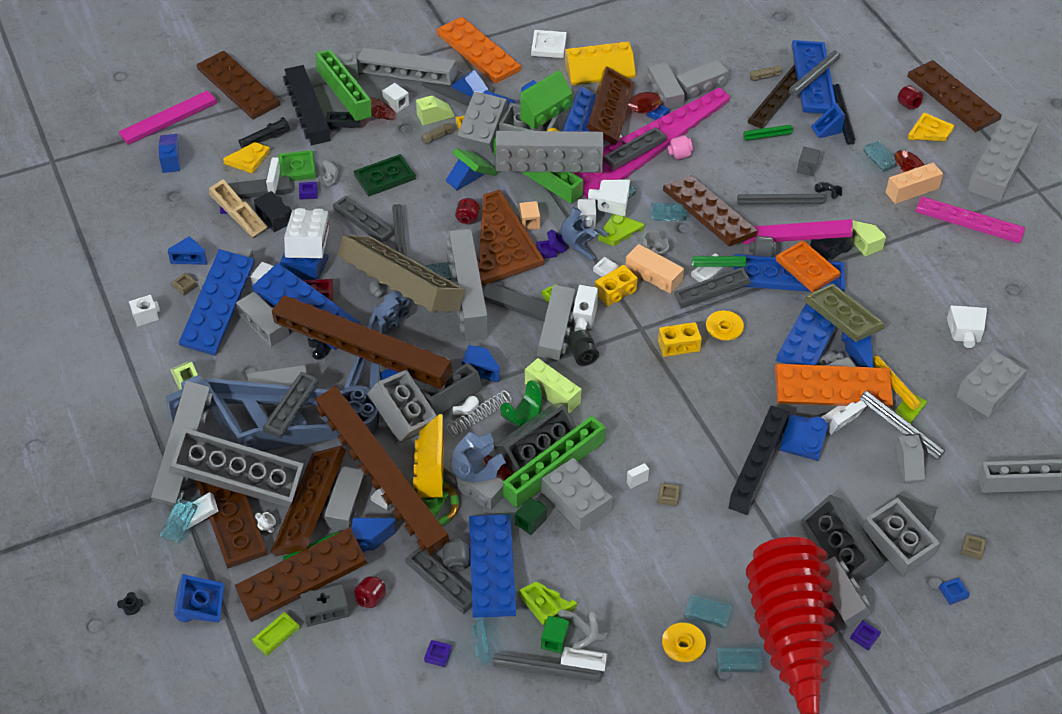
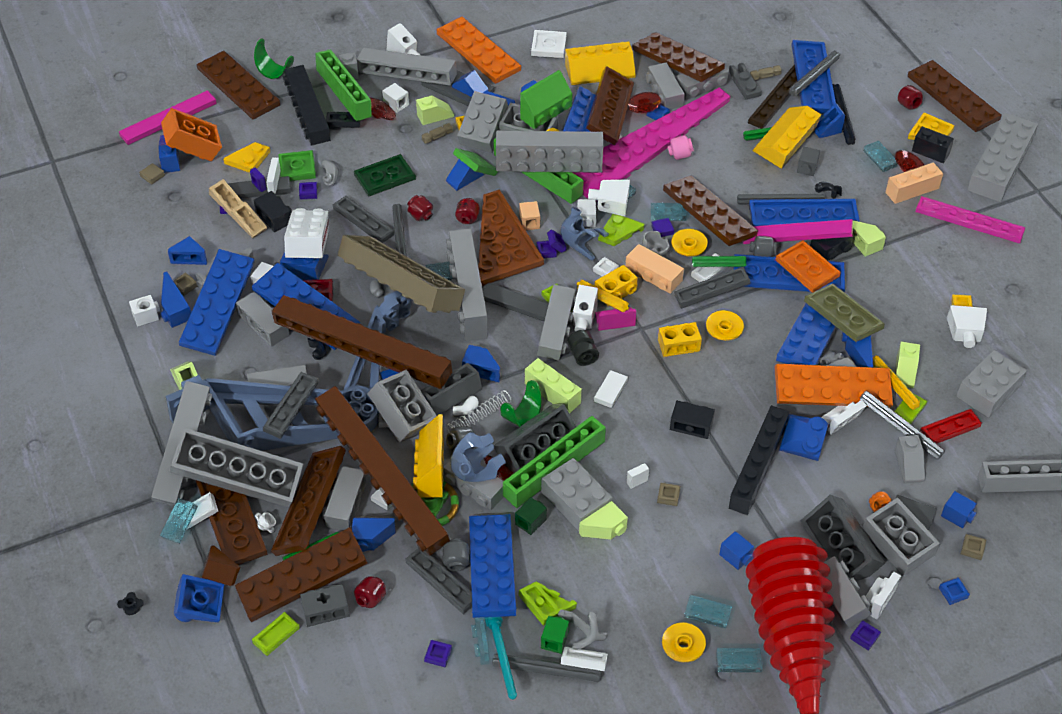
(152, 173): none -> dark tan tile
(173, 303): none -> blue slope
(191, 135): none -> orange brick
(220, 567): none -> reddish brown slope
(258, 179): none -> dark purple tile
(266, 65): none -> green piece
(271, 130): black pin -> none
(401, 40): none -> white torso
(420, 208): none -> dark red head
(456, 435): none -> dark grey head
(494, 624): none -> teal piece
(604, 523): none -> yellowish green slope
(607, 297): none -> yellow axle
(610, 389): none -> white tile
(615, 319): none -> dark pink panel
(634, 148): dark grey tile -> none
(663, 226): none -> dark purple tile
(678, 56): none -> reddish brown plate
(689, 242): none -> yellow dish
(692, 419): none -> black brick
(737, 550): none -> blue brick
(744, 82): none -> dark grey hinge
(788, 135): none -> yellow slope
(801, 211): none -> blue plate
(879, 500): none -> orange piece
(881, 593): none -> white bracket
(907, 363): none -> yellowish green slope
(932, 144): none -> black brick
(952, 426): none -> red tile
(959, 510): none -> blue brick
(961, 300): none -> yellow tile

